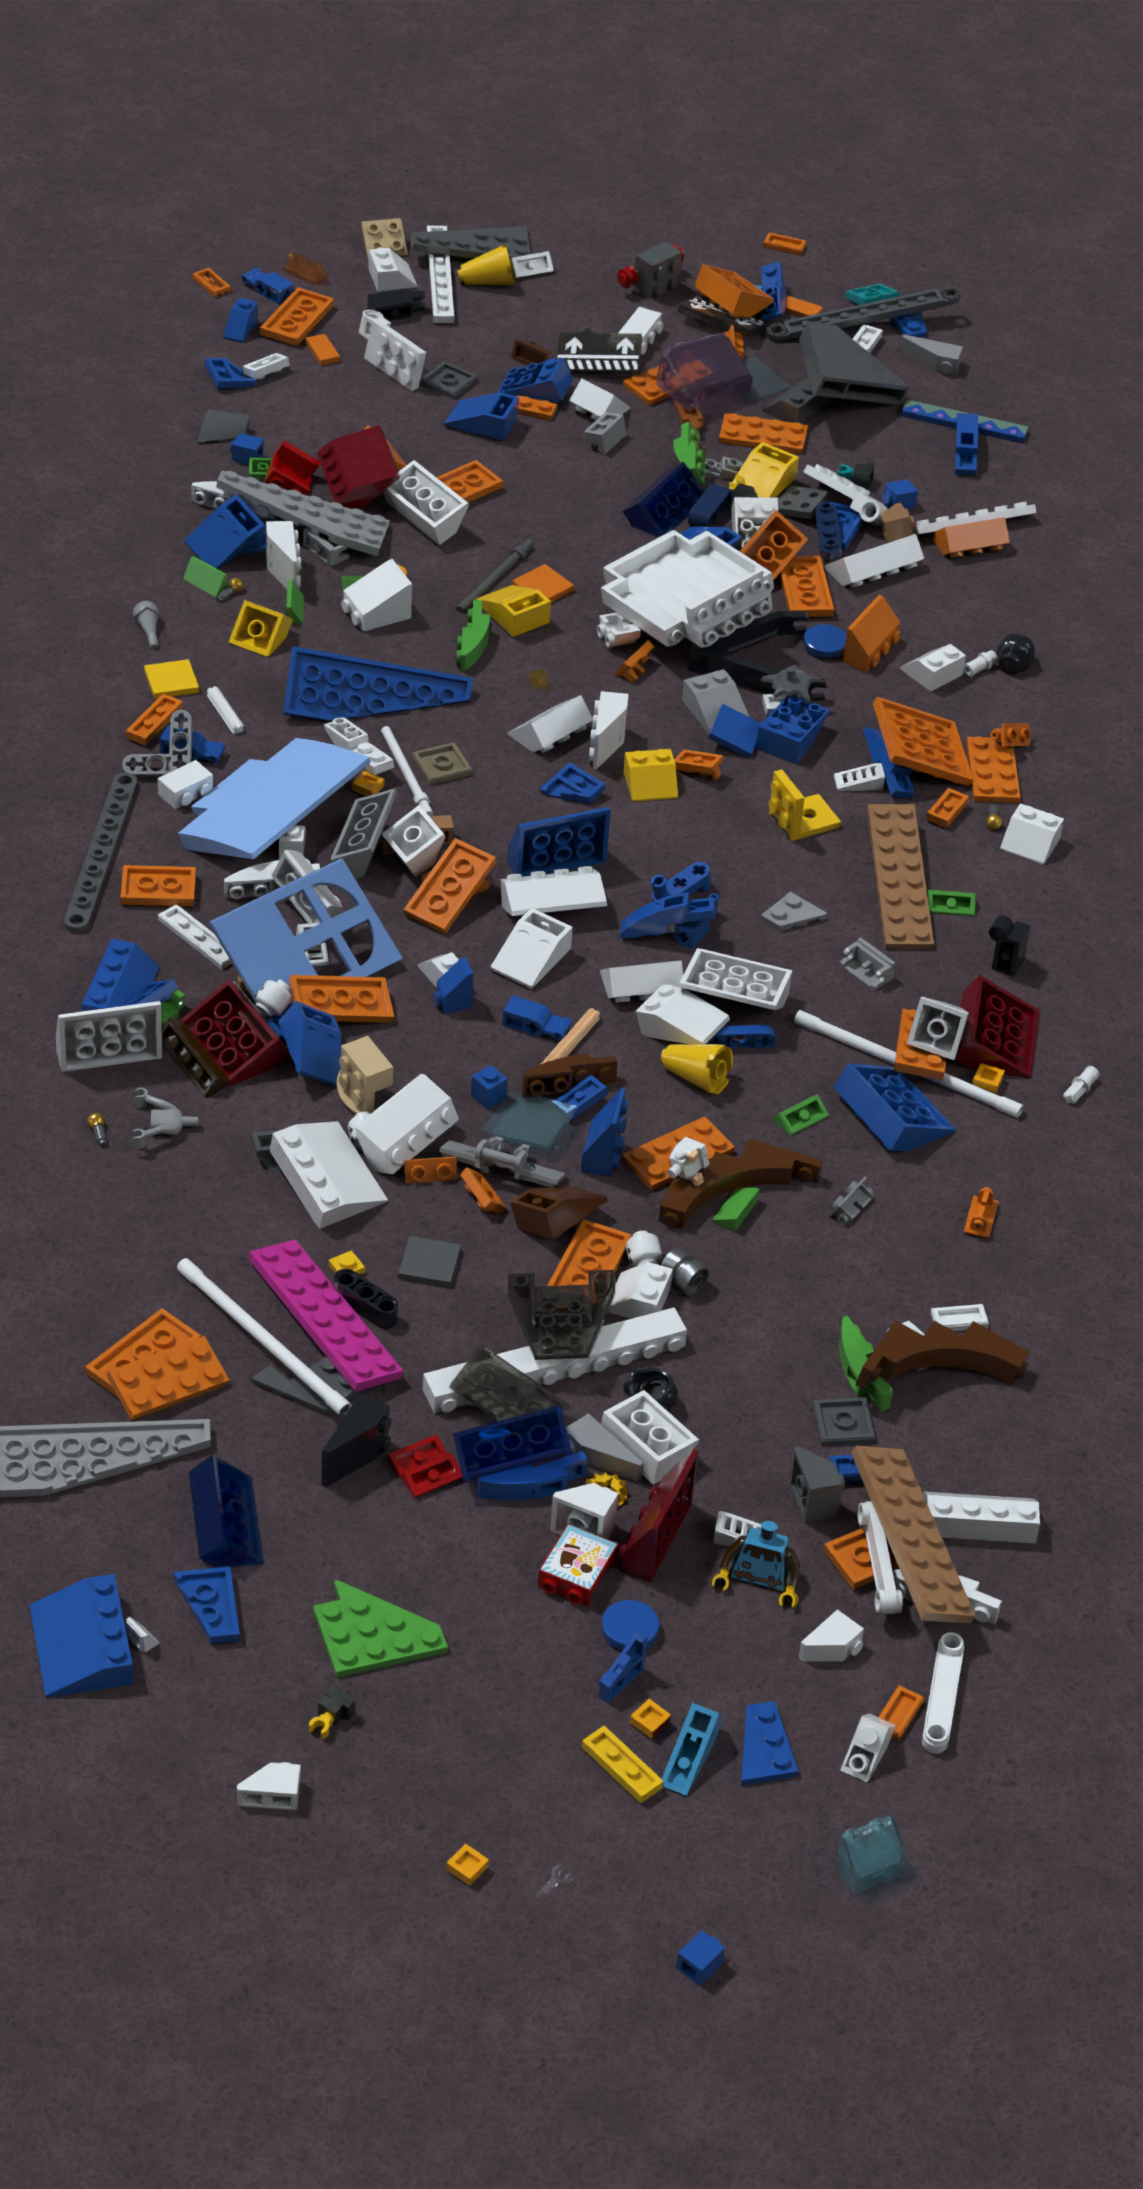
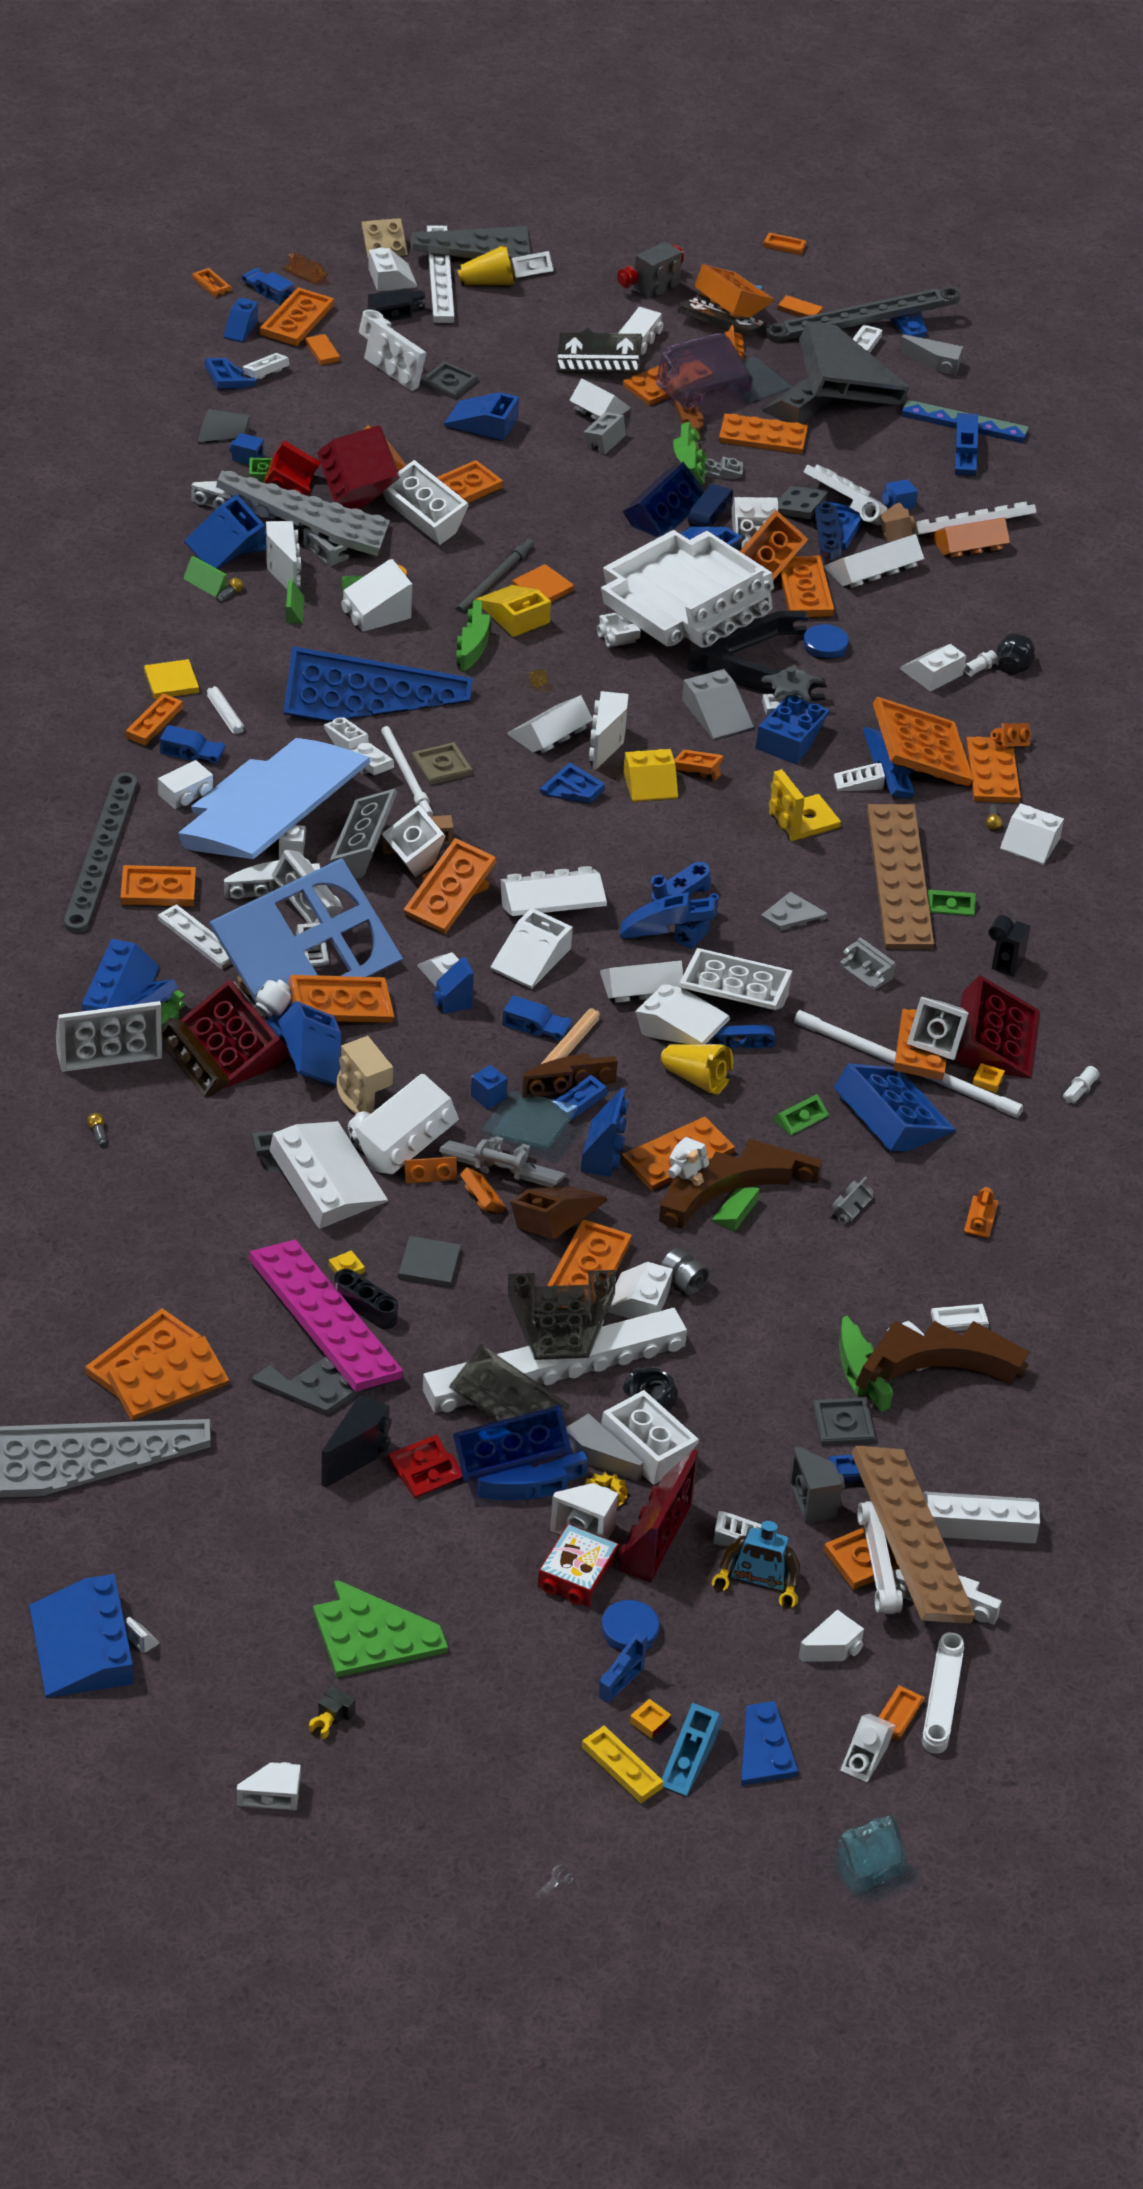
(146, 616): light grey piece -> none
(162, 1121): light grey piece -> none
(169, 760): light grey beam -> none
(212, 1601): blue wing -> none
(225, 1515): clear blue slope -> none
(260, 629): yellow slope -> none
(330, 1396): white piece -> none
(368, 784): light orange plate -> none
(467, 1864): light orange plate -> none
(529, 352): reddish brown piece -> none
(536, 408): orange plate -> none
(539, 381): blue slope -> none
(560, 843): blue slope -> none
(633, 665): orange plate -> none
(643, 1248): white head -> none
(700, 1957): blue brick -> none
(734, 731): blue tile -> none
(740, 489): pearl dark grey piece -> none
(769, 470): yellow slope -> none
(774, 286): blue slope -> none
(862, 474): pearl dark grey piece -> none
(871, 294): teal tile -> none
(871, 635): orange slope -> none
(947, 808): orange plate -> none

